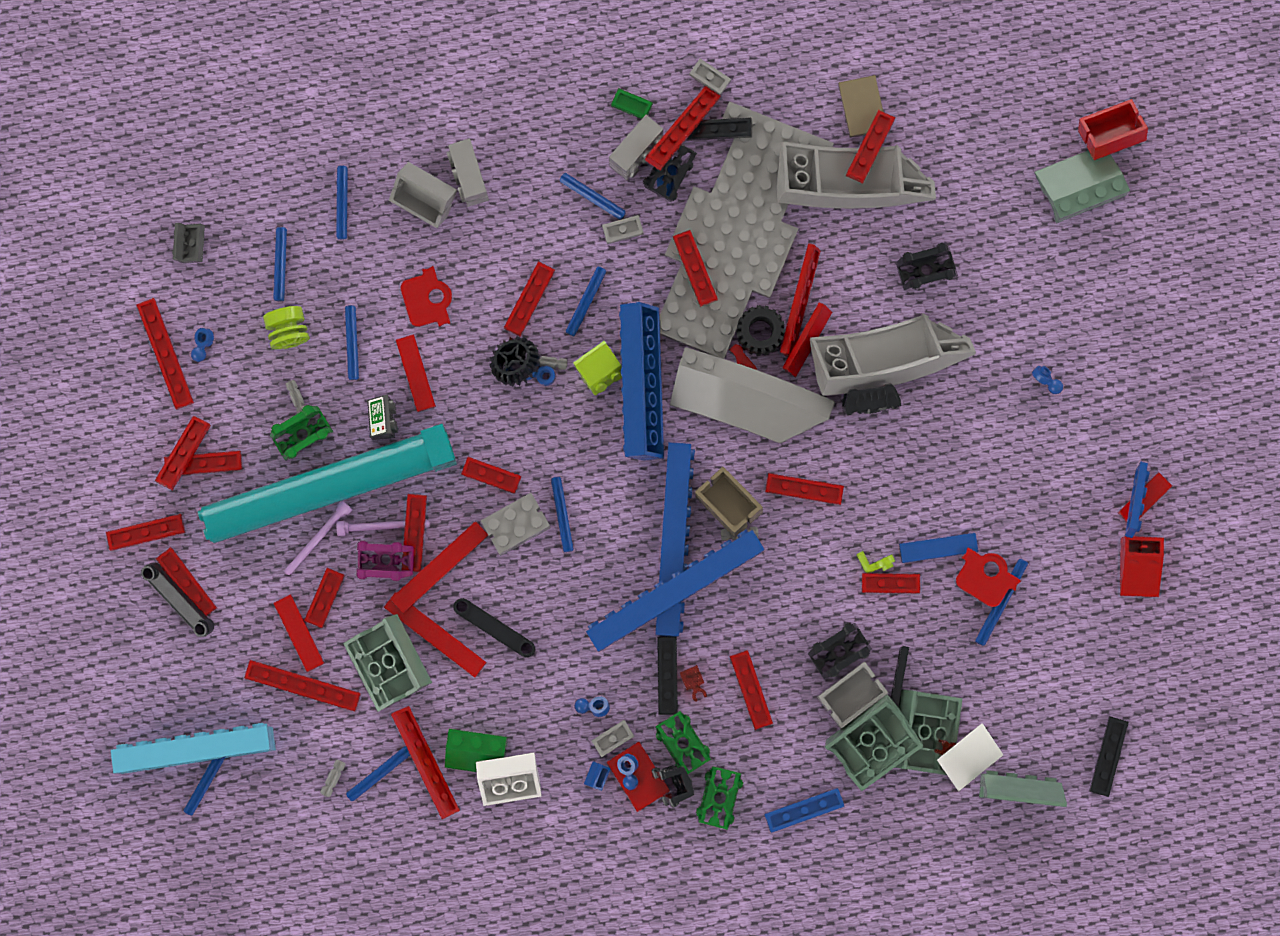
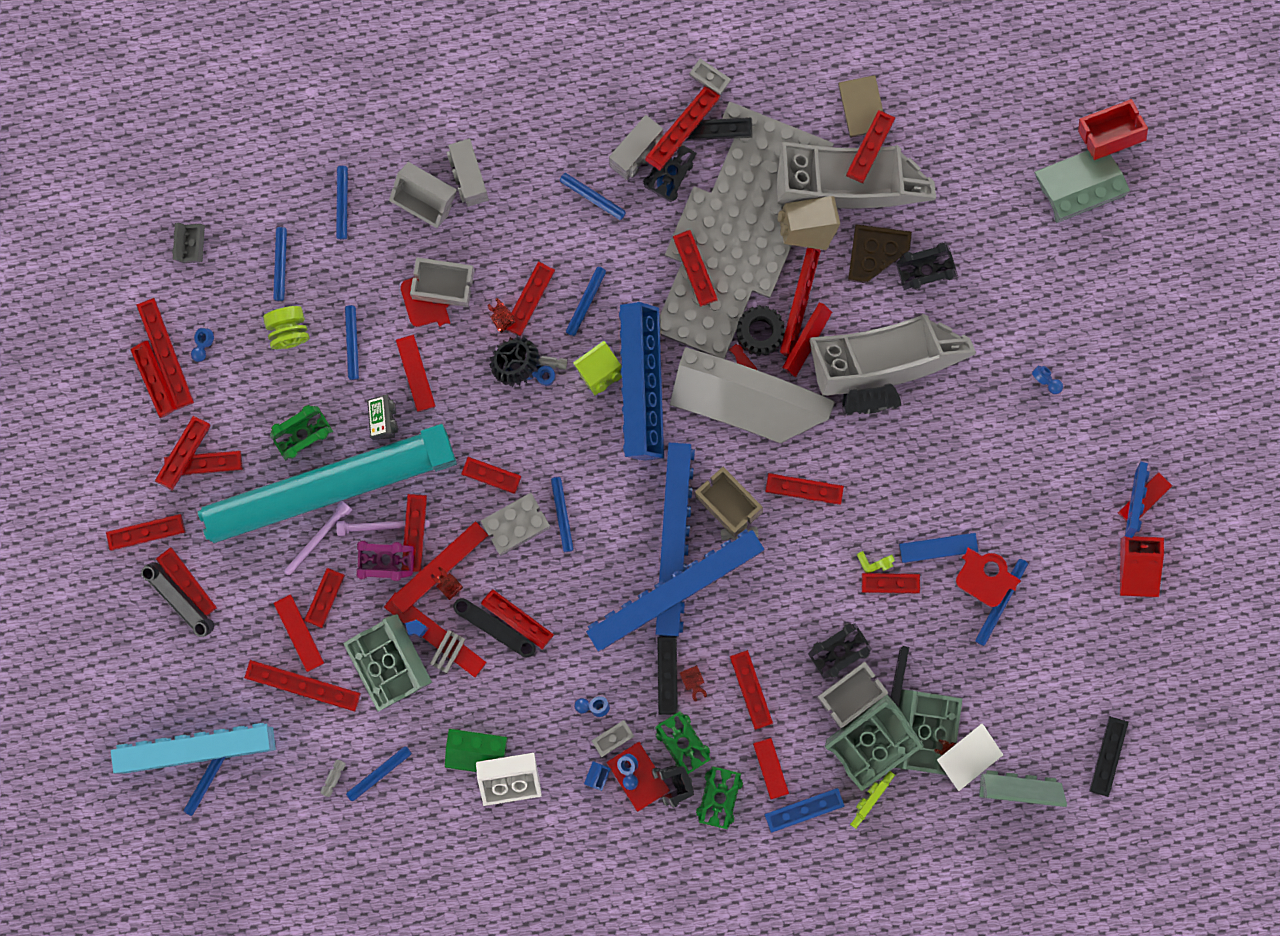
(153, 379): none -> red tile
(295, 395): light grey axle -> none
(416, 628): none -> blue piece
(425, 762): red plate -> none
(440, 666): none -> light grey tile
(442, 282): none -> light grey piece
(447, 584): none -> clear red plate
(502, 316): none -> clear red plate
(517, 619): none -> red tile
(622, 229): light grey plate -> none
(631, 104): green tile -> none
(770, 768): none -> red tile
(809, 222): none -> dark tan slope
(866, 805): none -> lime plate
(875, 251): none -> dark brown plate

